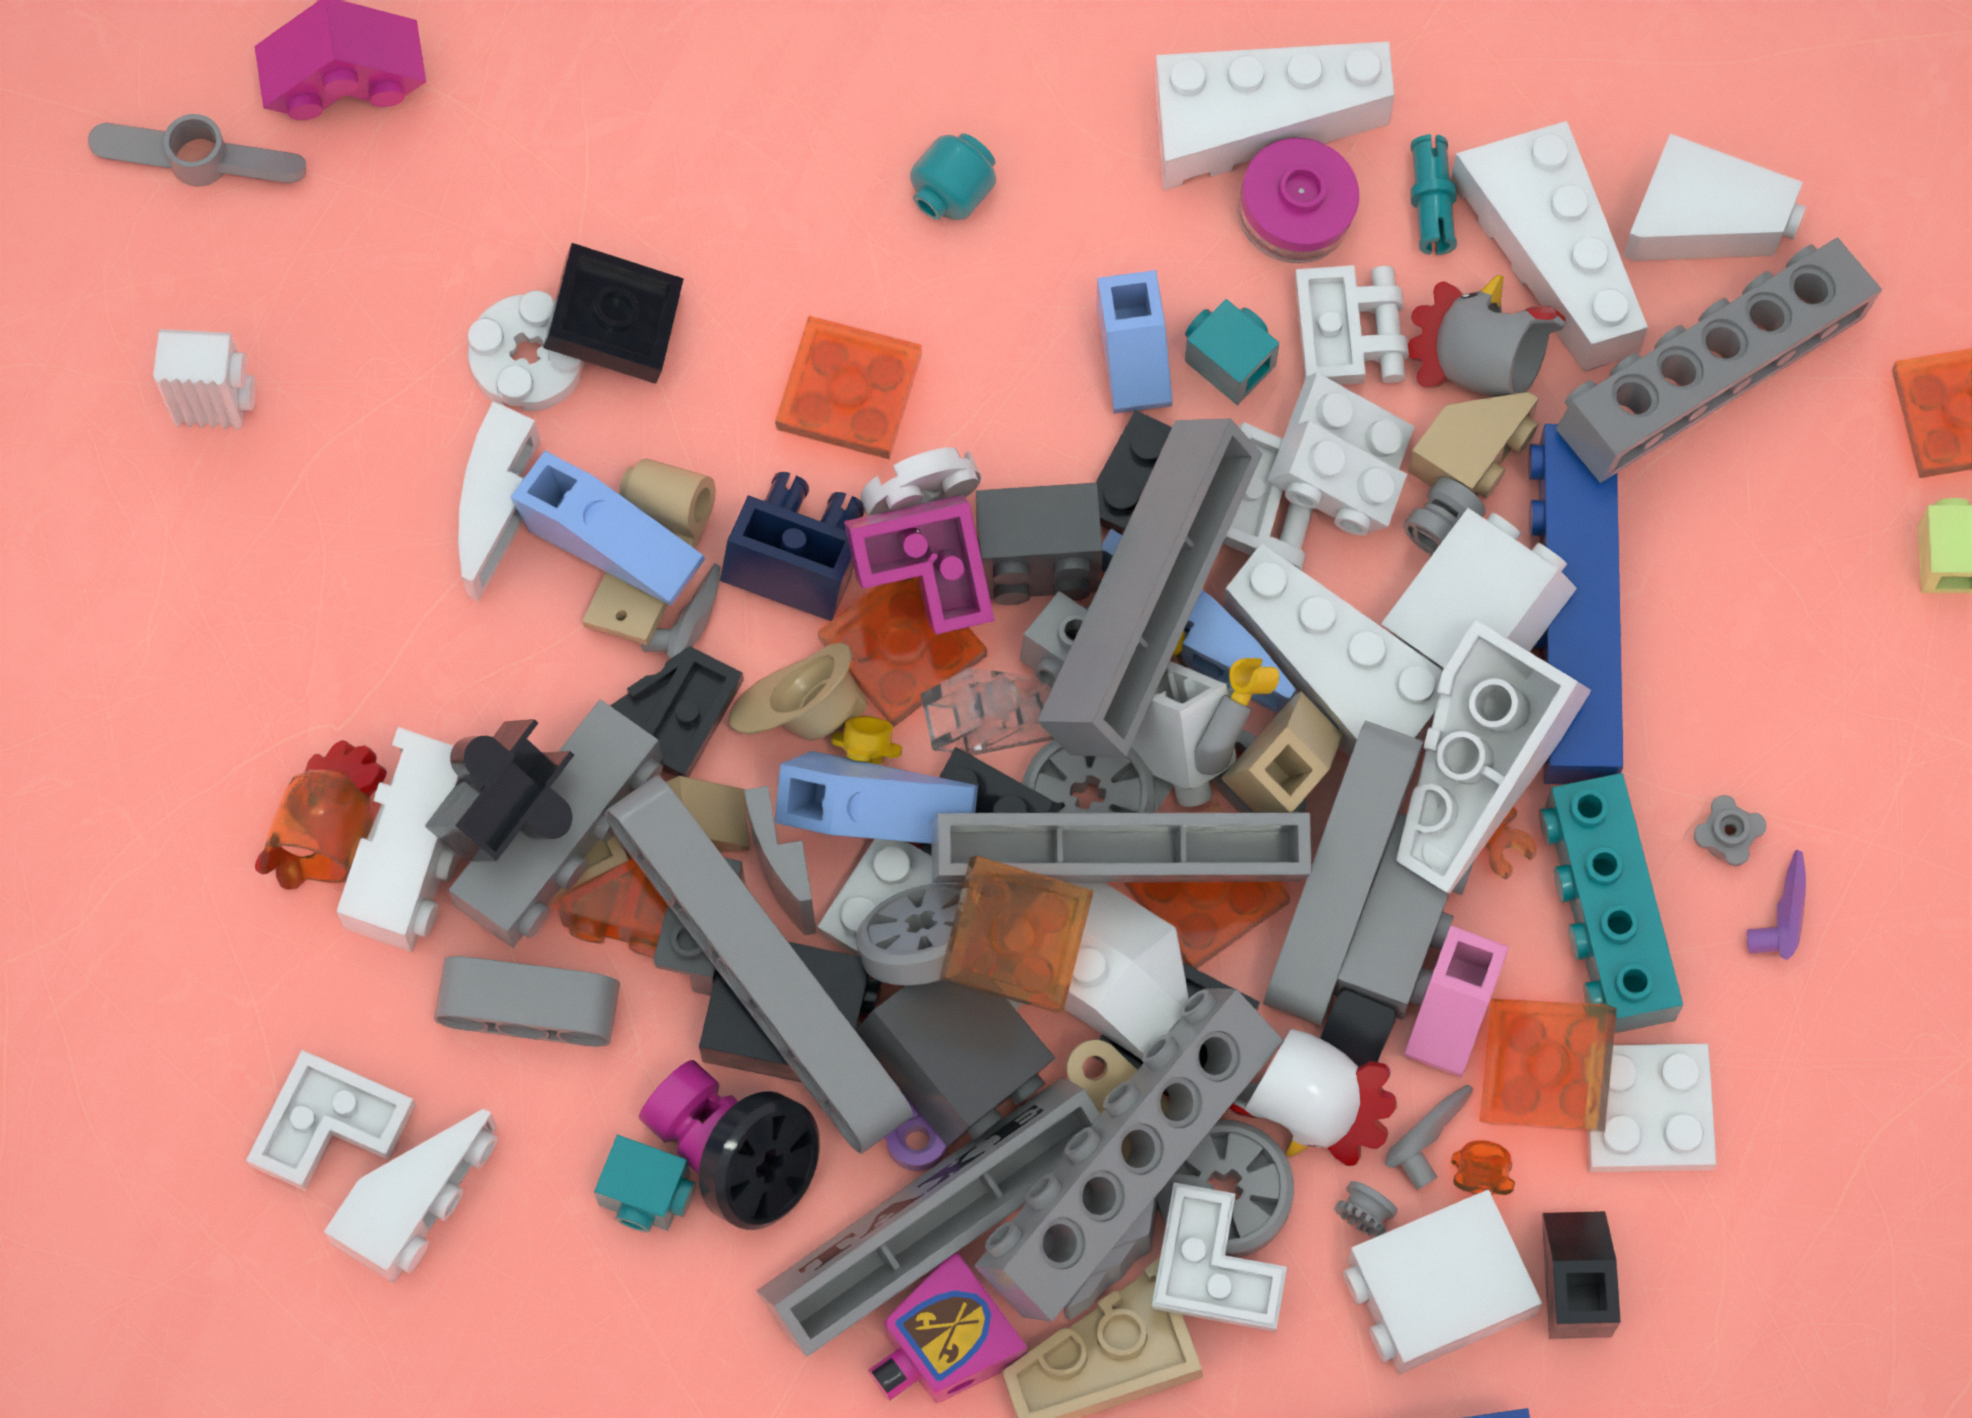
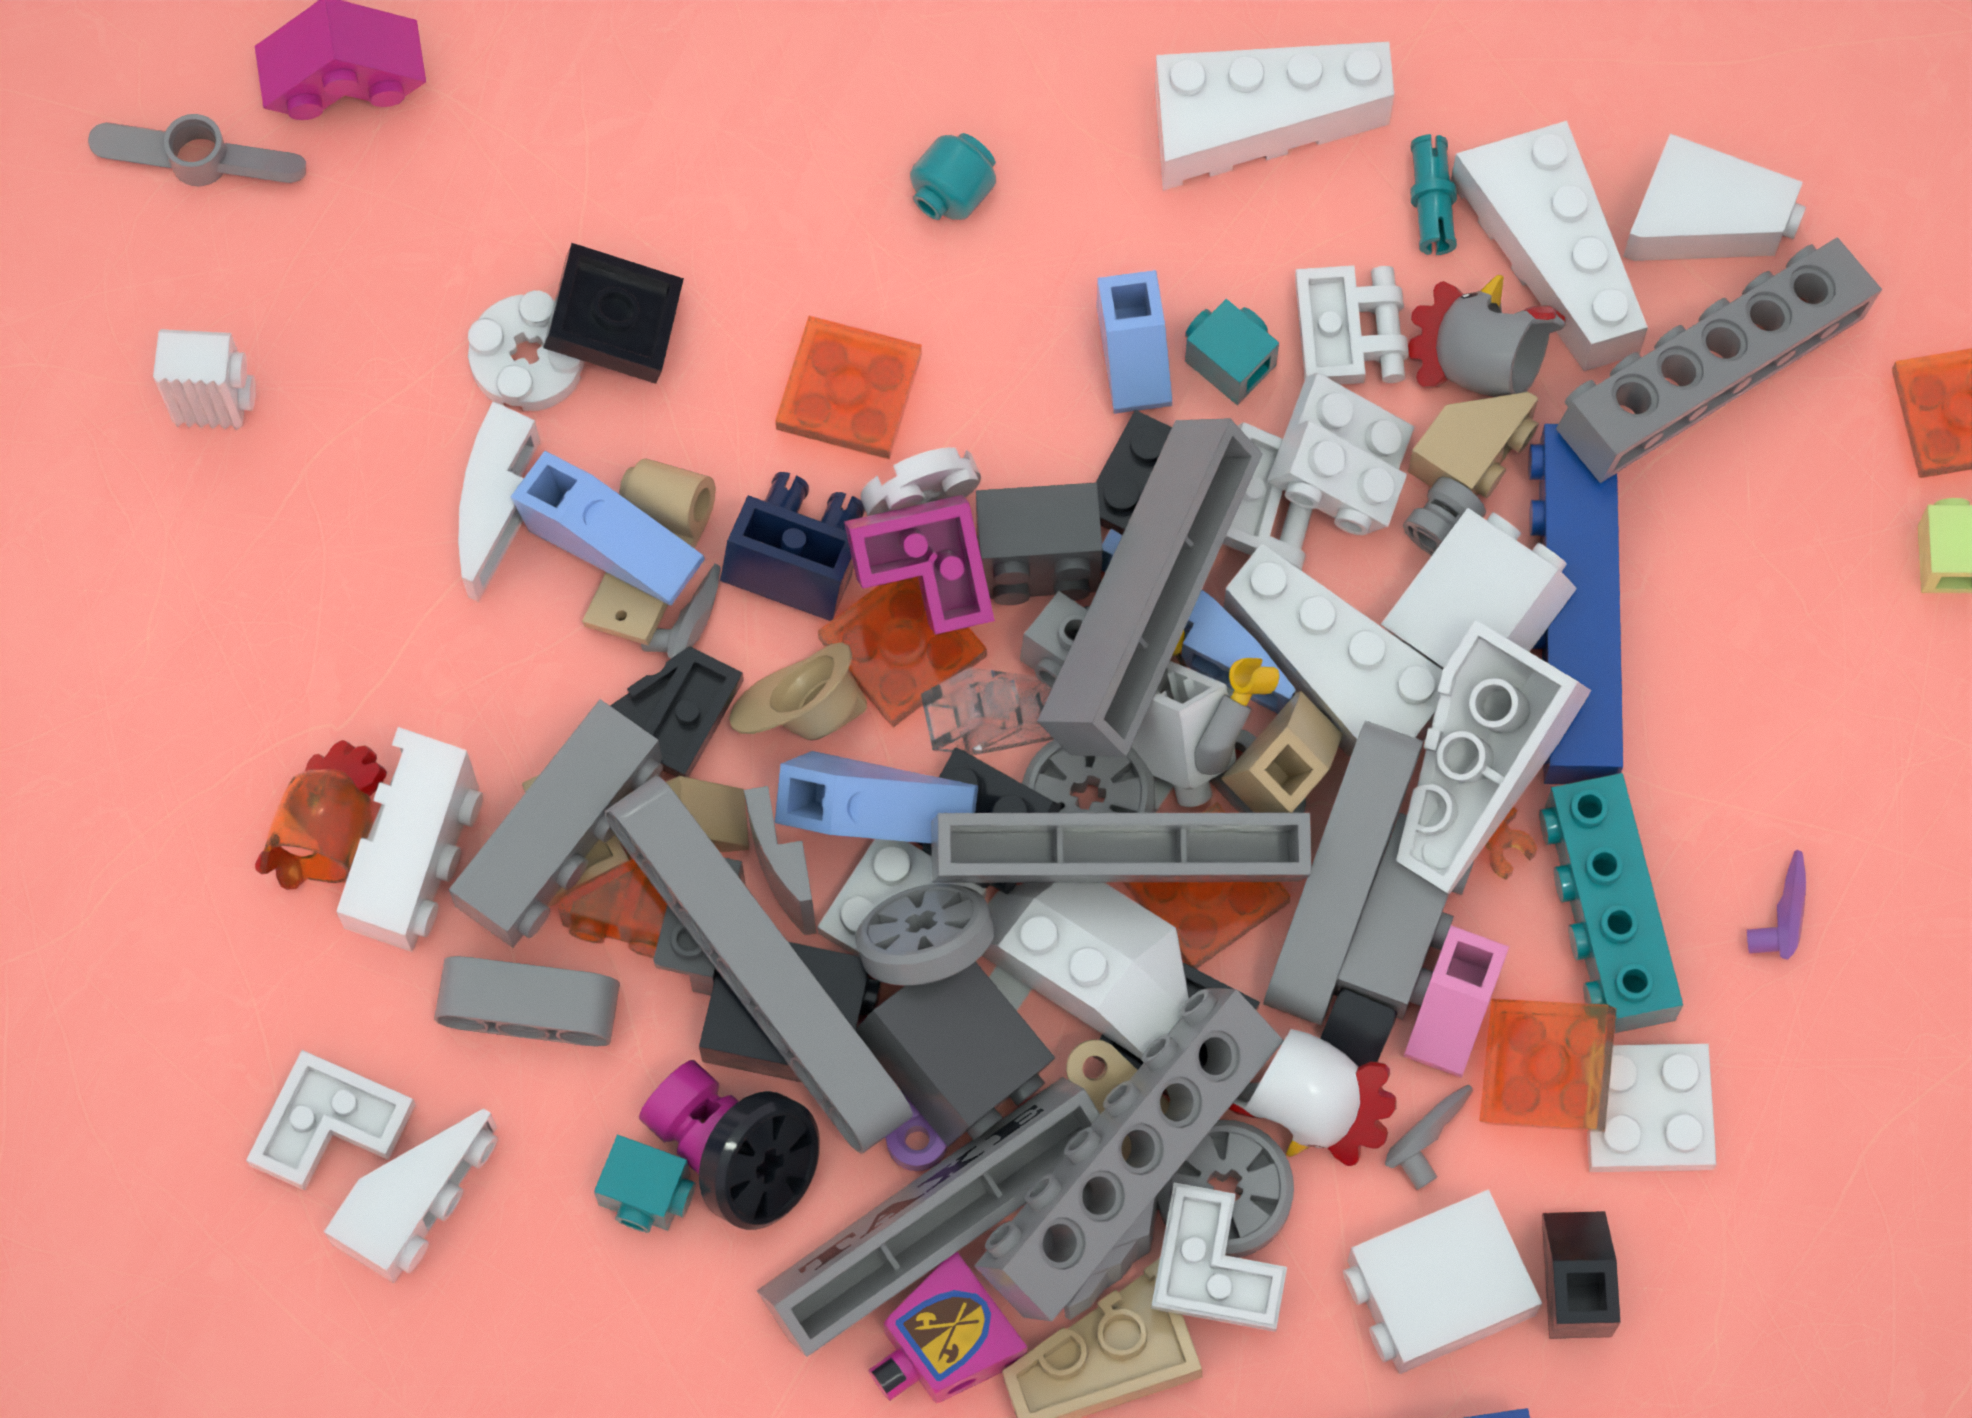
(501, 792): black piece -> none
(867, 739): yellow plate -> none
(1016, 934): clear orange plate -> none
(1297, 200): dark pink piece -> none
(1366, 1208): light grey bush -> none
(1483, 1167): clear orange plate -> none
(1735, 847): light grey plate -> none

